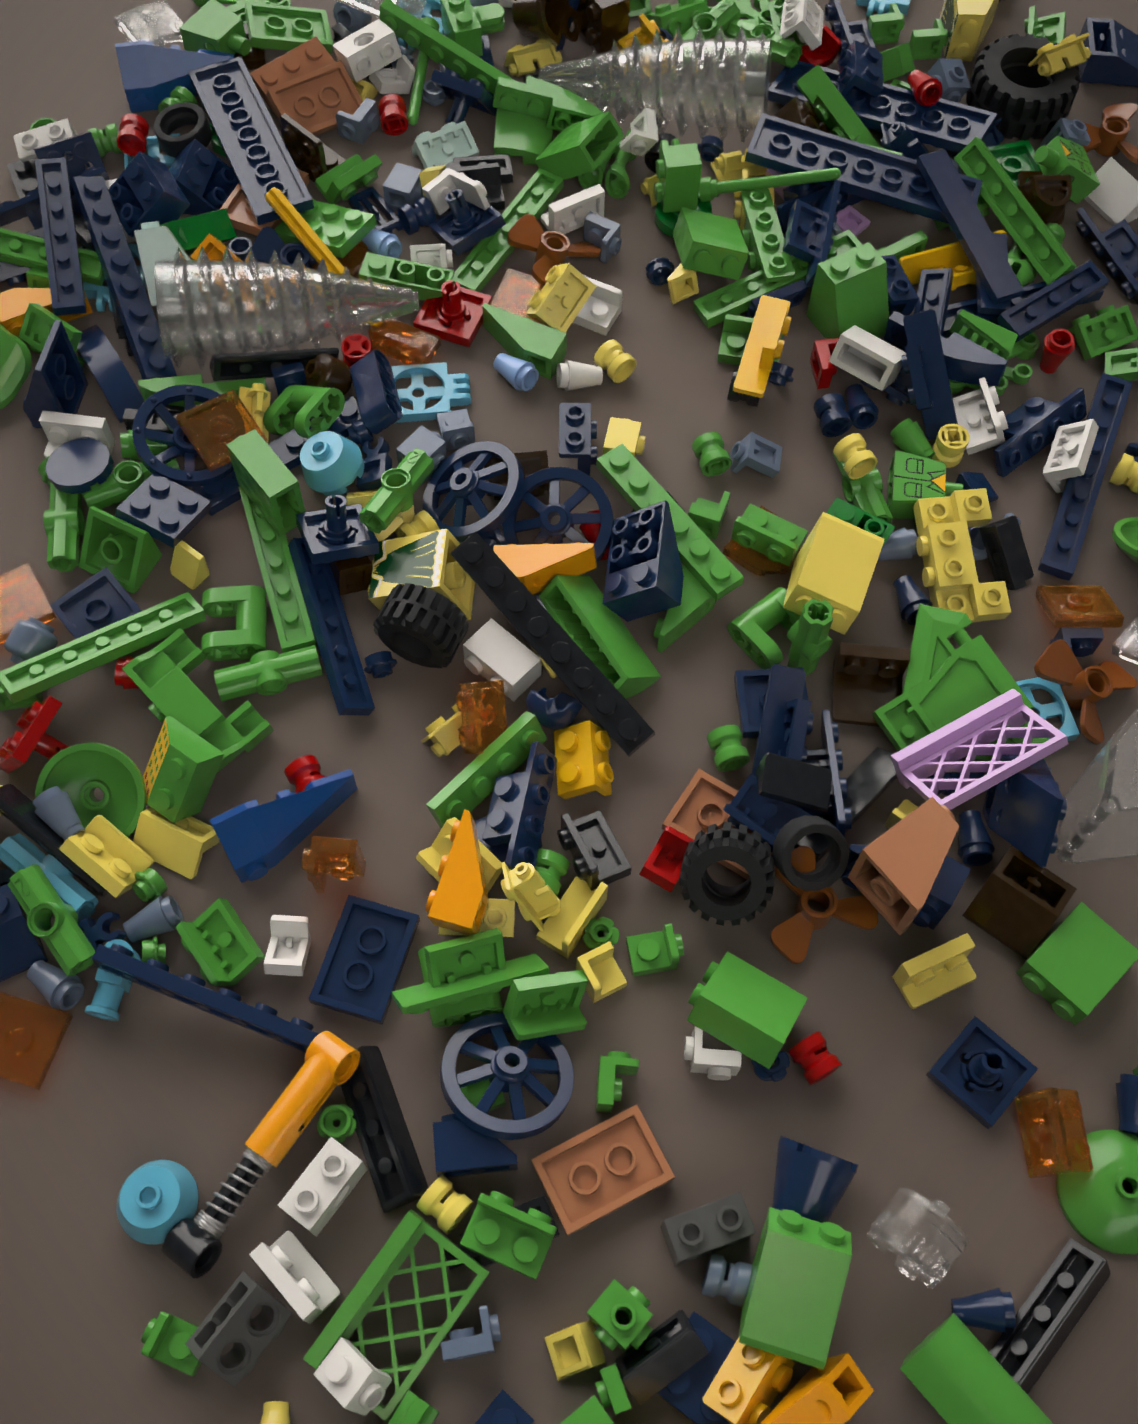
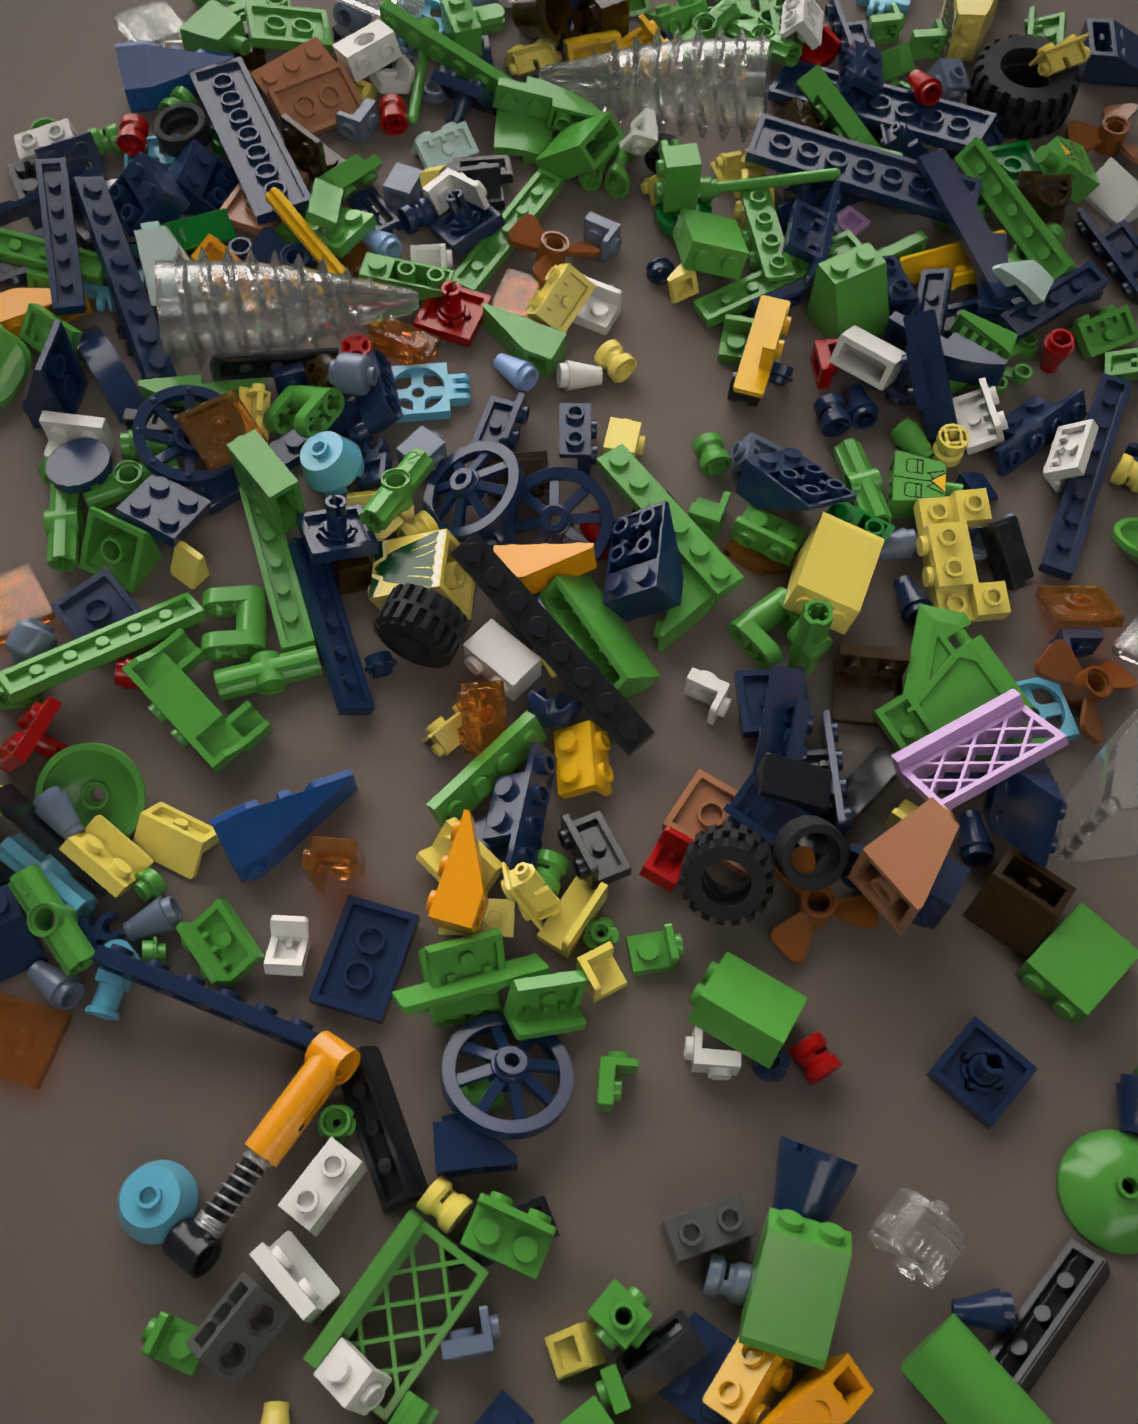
(180, 771): bright green slope -> none
(303, 771): red wheel -> none
(324, 204): none -> bright green tile
(353, 373): none -> sand blue head
(456, 428): sand blue bracket -> none
(502, 421): none -> bracket
(570, 212): white bracket -> none
(583, 45): none -> yellow brick
(602, 1170): nougat plate -> none
(710, 148): dark blue plate -> none
(710, 690): none -> white bracket
(728, 748): bright green wheel -> none
(789, 482): none -> dark blue slope
(853, 453): light yellow wheel -> none
(936, 972): light yellow bracket -> none
(1028, 276): none -> light aqua slope
(1053, 1132): clear orange bracket -> none
(1069, 129): sand blue bracket -> none

